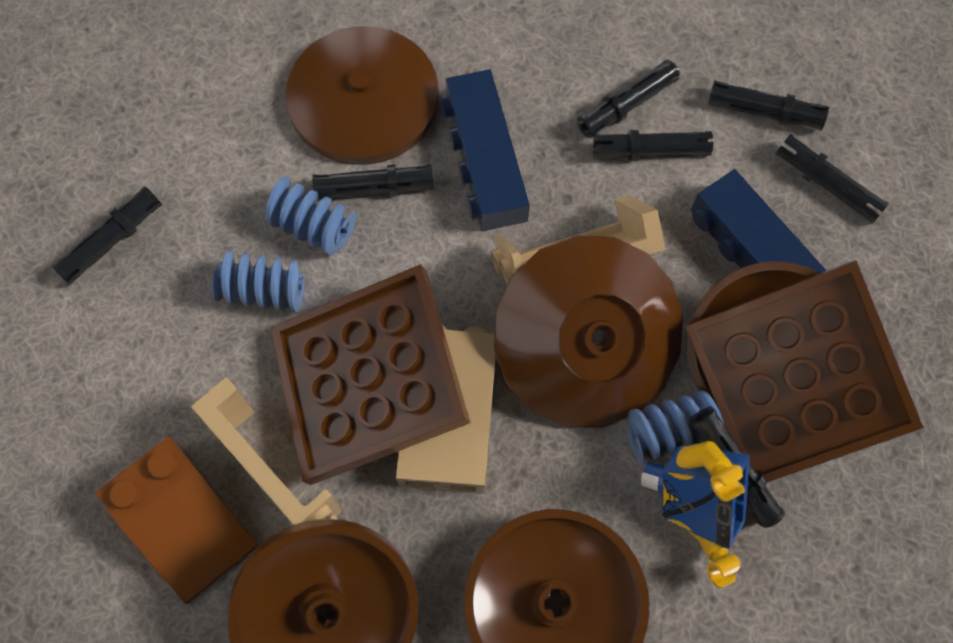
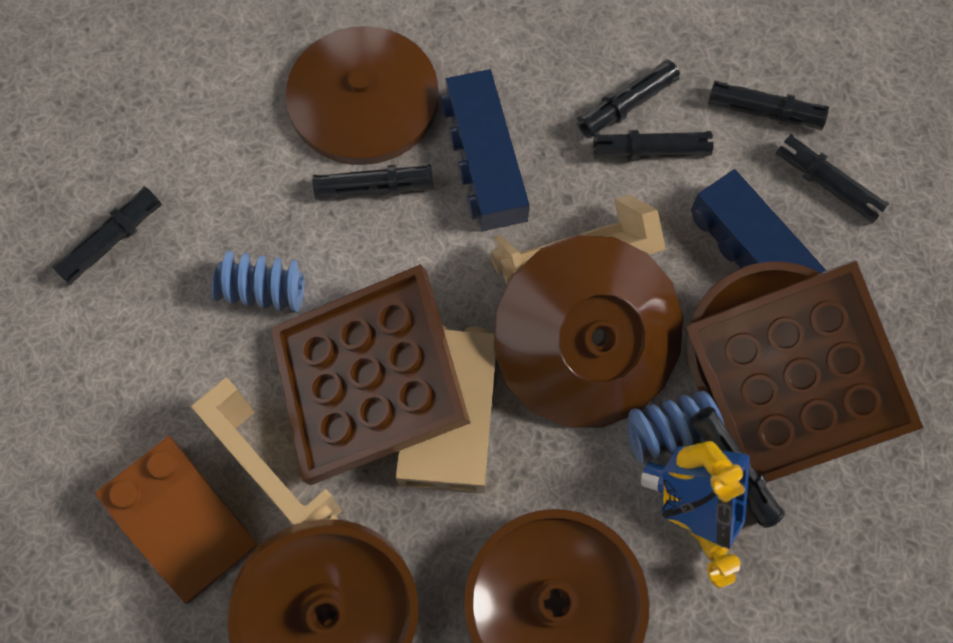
(307, 218): medium blue piece -> none

